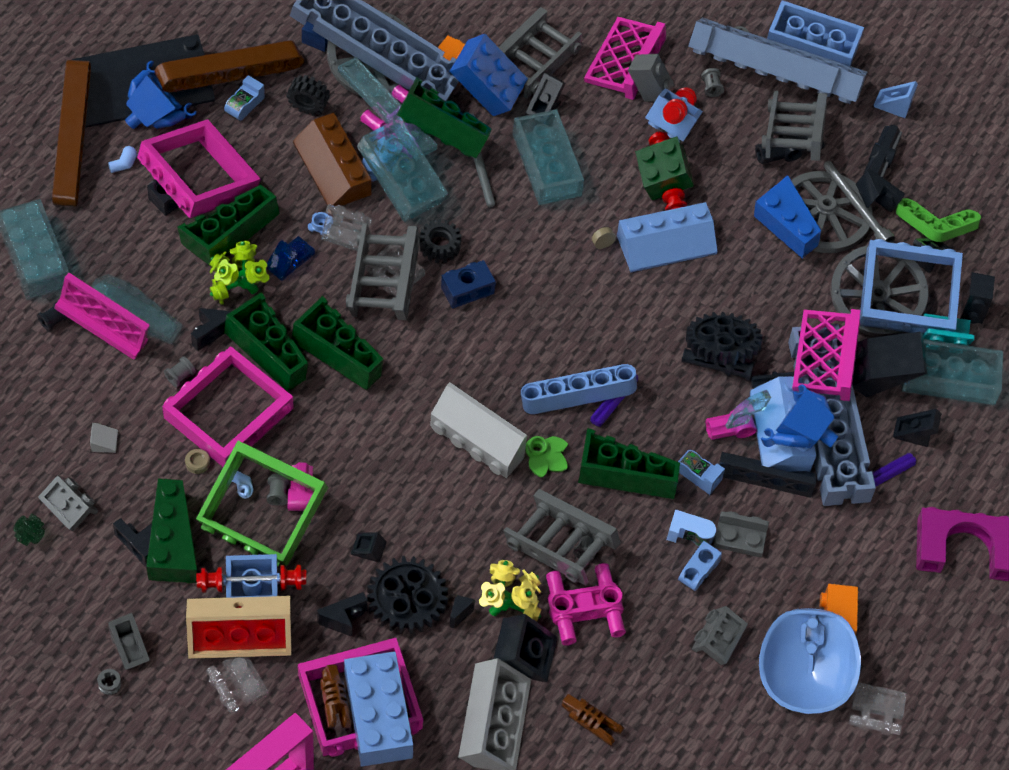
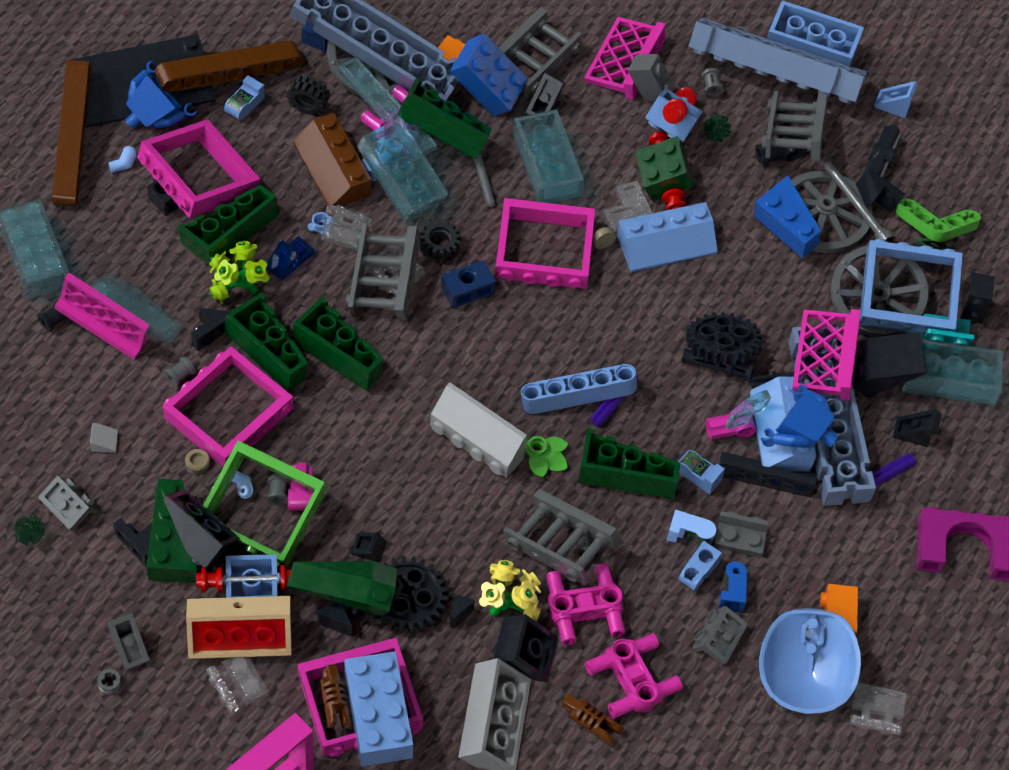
(200, 531): none -> black slope
(351, 583): none -> dark green wedge
(550, 214): none -> dark pink window
(632, 205): none -> clear plate
(633, 675): none -> dark pink piece
(717, 128): none -> clear green gear
(736, 584): none -> blue leg

